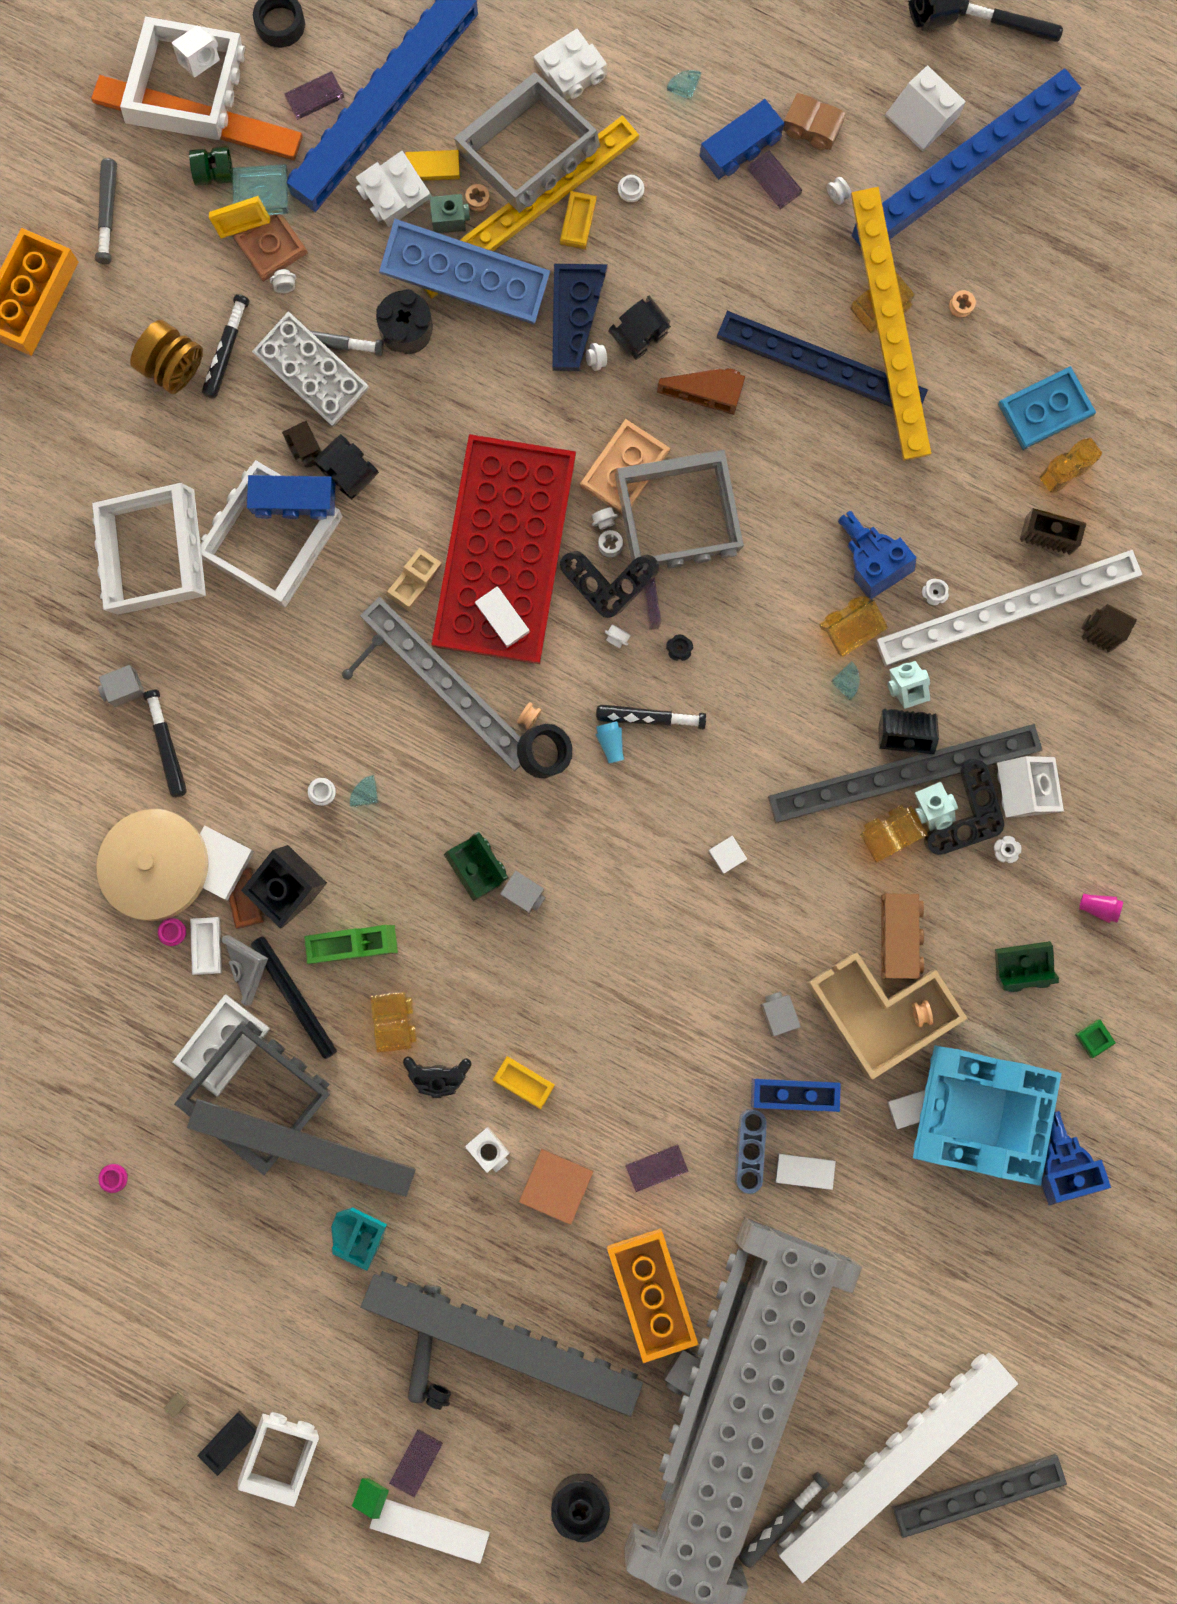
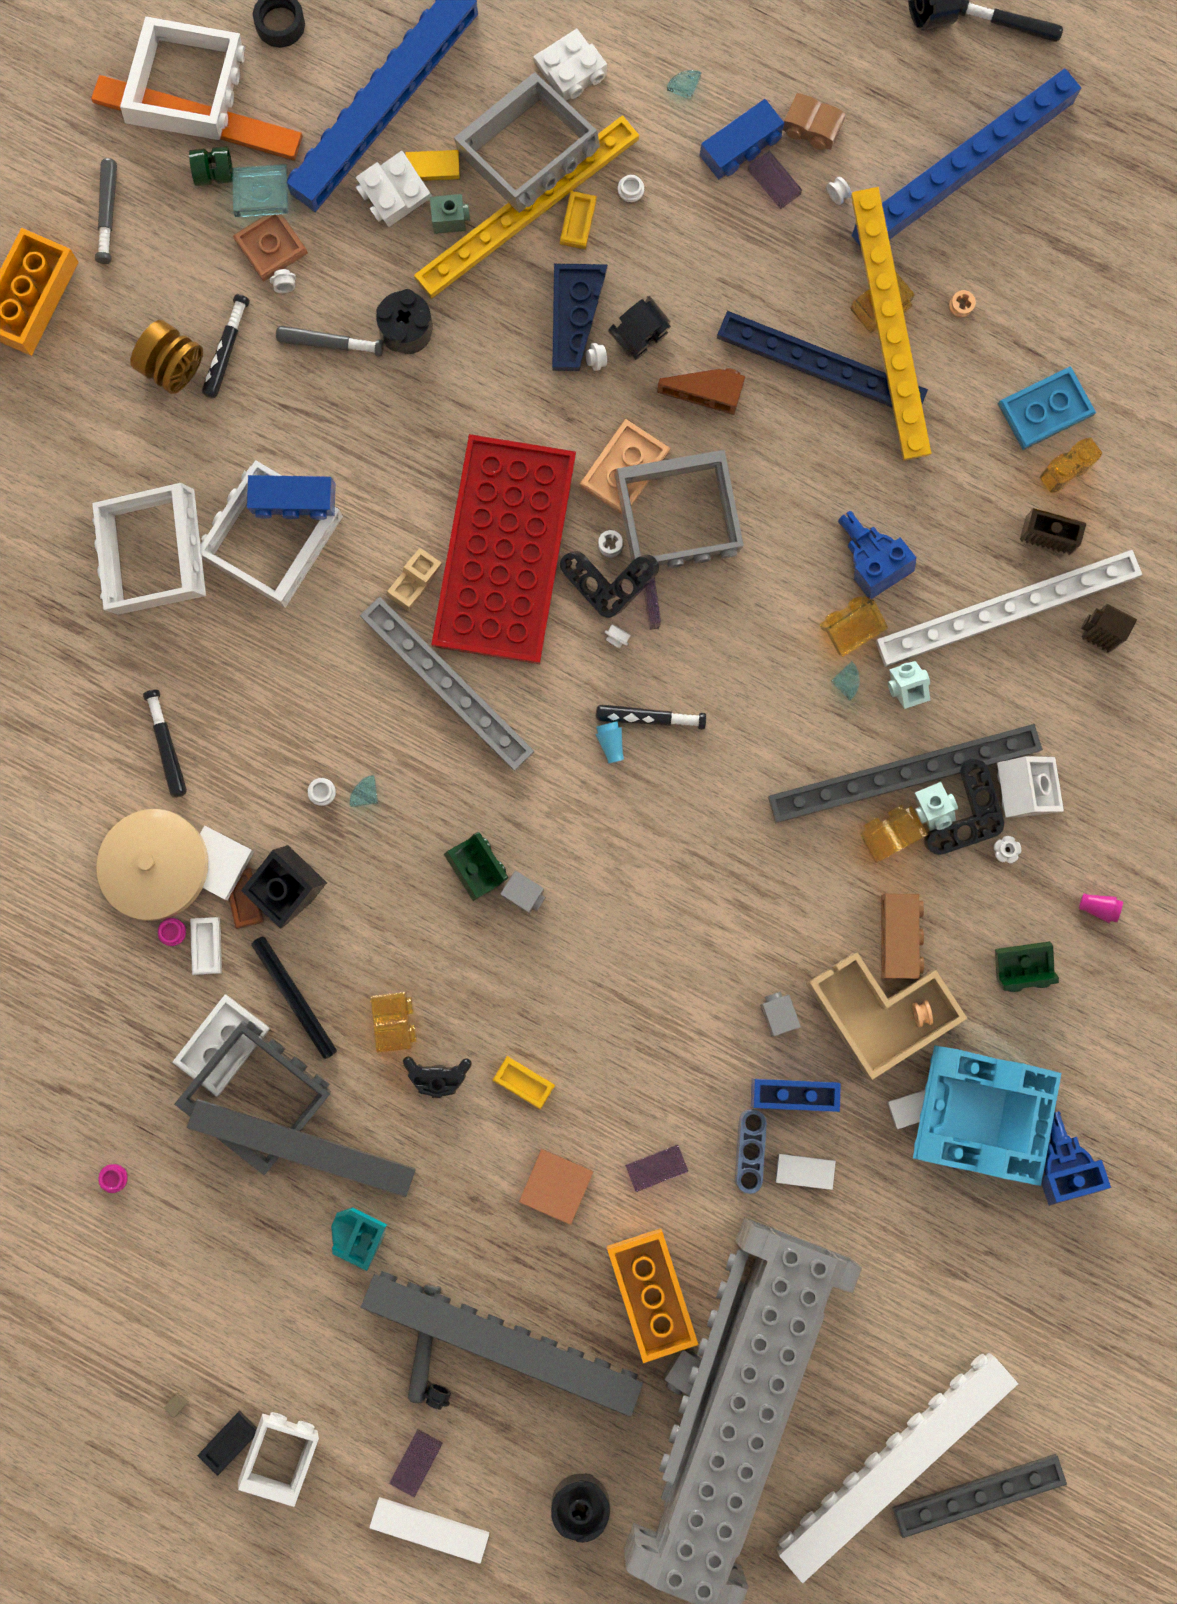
(120, 686): light grey brick -> none
(196, 50): white brick -> none
(239, 217): yellow tile -> none
(246, 967): light grey tile -> none
(302, 443): dark brown brick -> none
(310, 369): white tile -> none
(314, 95): clear purple tile -> none
(346, 466): black brick -> none
(351, 944): bright green slope -> none
(370, 1498): green tile -> none
(377, 640): dark grey hinge -> none
(464, 271): medium blue plate -> none
(479, 1141): white brick -> none
(482, 191): light nougat bush -> none
(502, 617): white tile -> none
(529, 716): light nougat bush -> none
(562, 743): black tyre -> none
(604, 518): white plate -> none
(679, 640): black plate -> none
(727, 854): white tile -> none
(769, 1535): dark grey piece -> none
(908, 731): black brick -> none
(925, 108): white slope -> none
(940, 586): white plate -> none
(1095, 1038): green tile -> none

